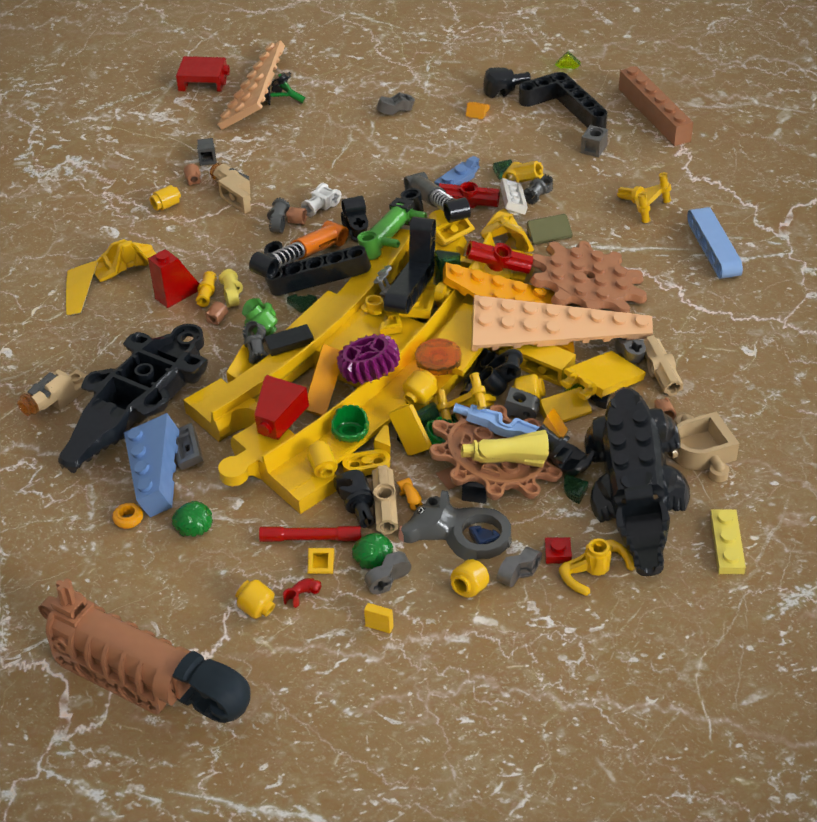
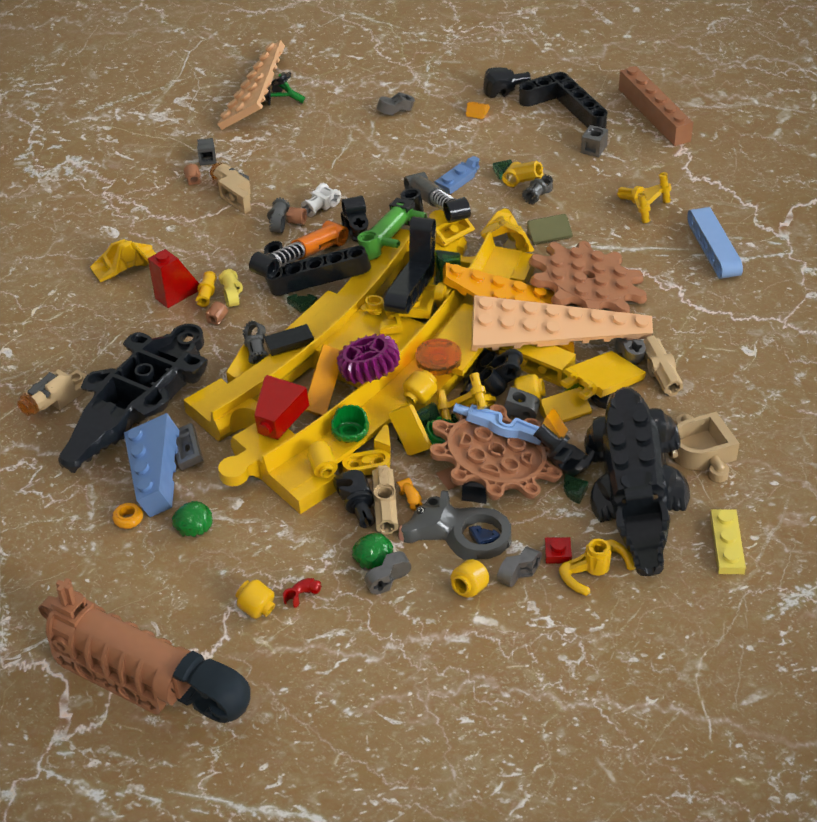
(77, 286): yellow sticker -> none
(165, 198): yellow brick -> none
(202, 71): red panel -> none
(262, 313): bright green head -> none
(280, 534): red piece -> none
(321, 560): yellow slope -> none
(378, 618): yellow tile -> none
(382, 276): light grey piece -> none
(473, 193): red piece -> none
(499, 257): red piece -> none
(513, 197): white plate -> none
(524, 449): light yellow piece -> none
(568, 61): clear neon green tile -> none
(666, 406): nougat hose -> none

